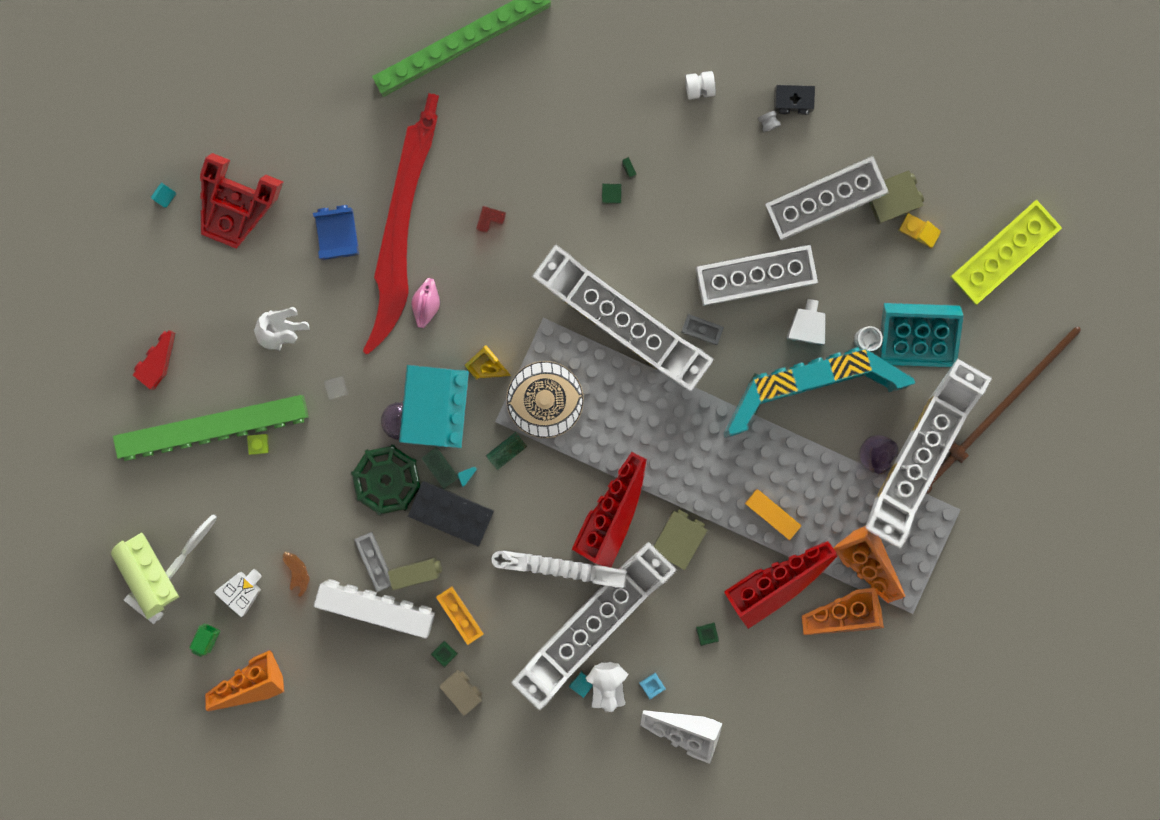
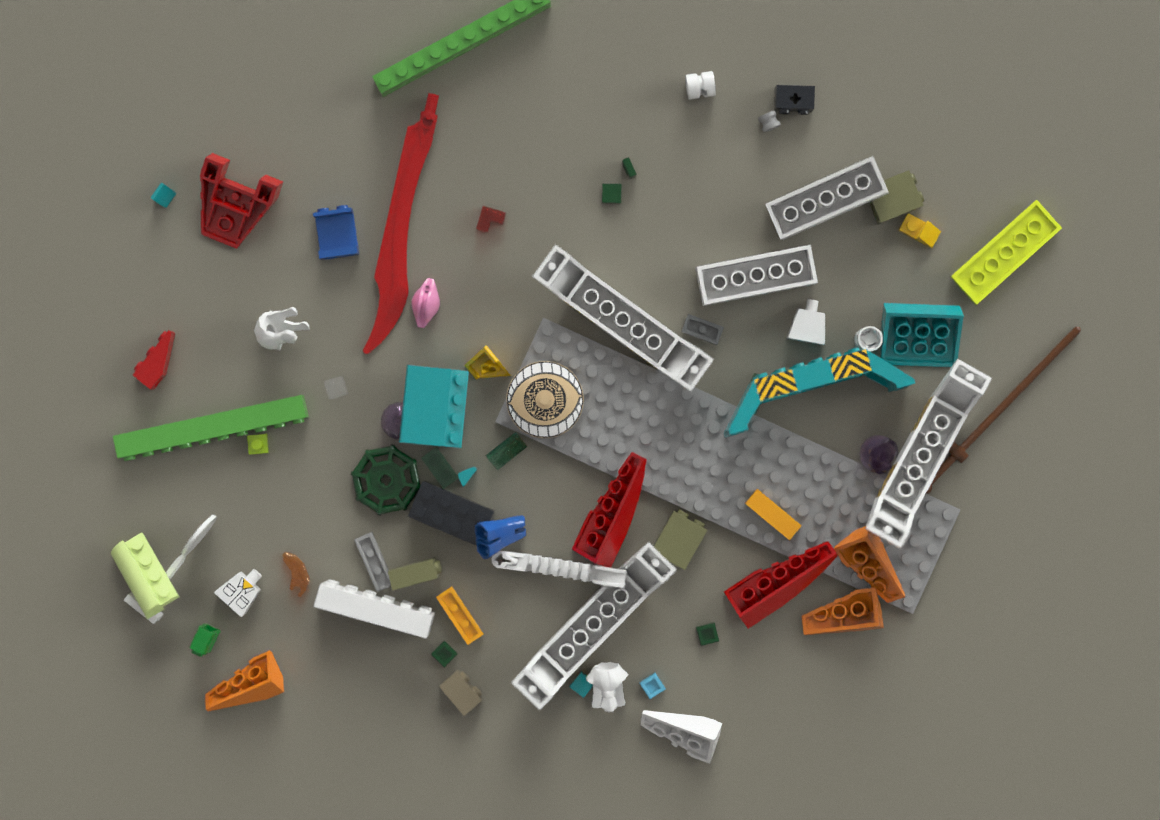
(497, 534): none -> blue piece

